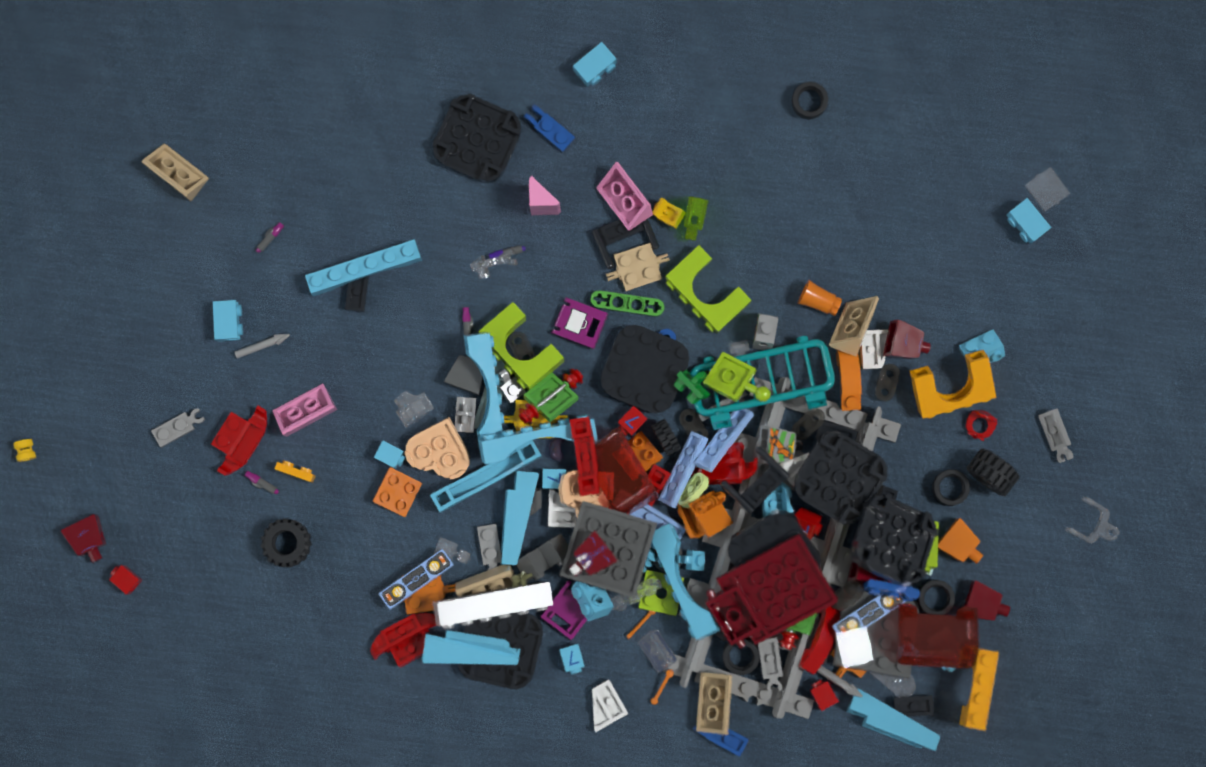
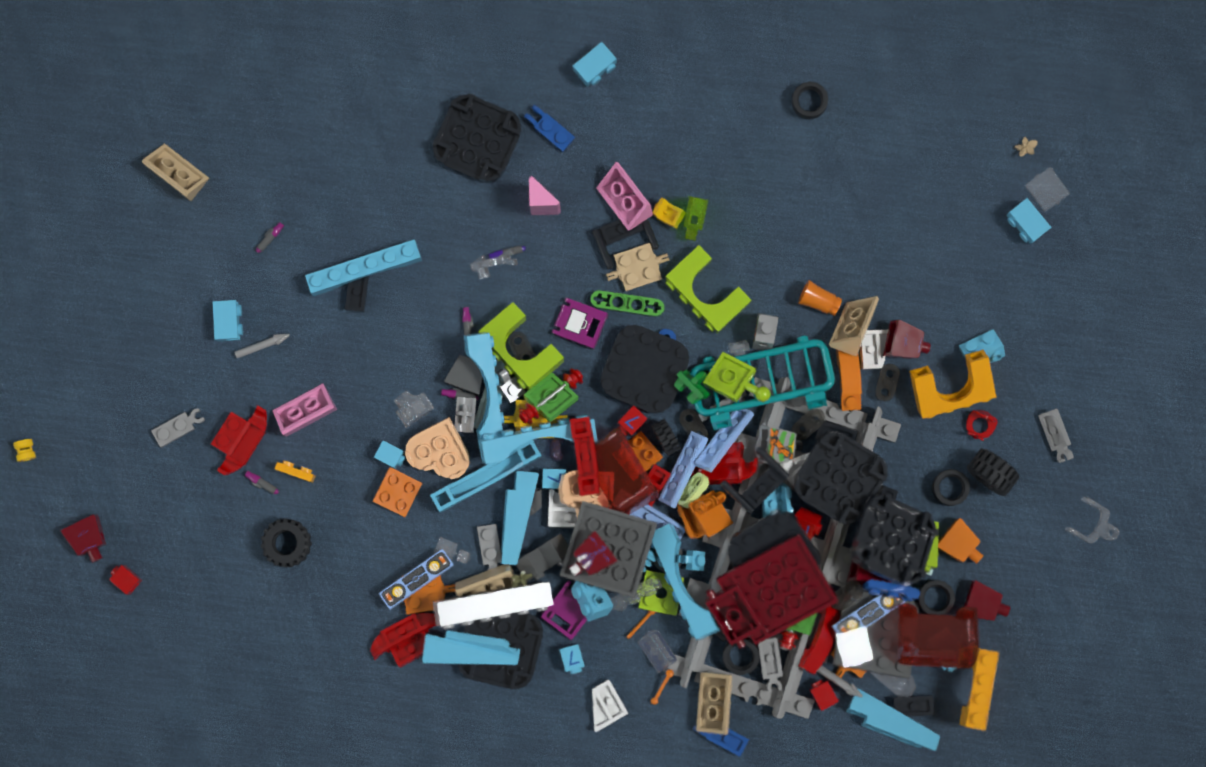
(455, 392): none -> piece
(1027, 147): none -> tan plant

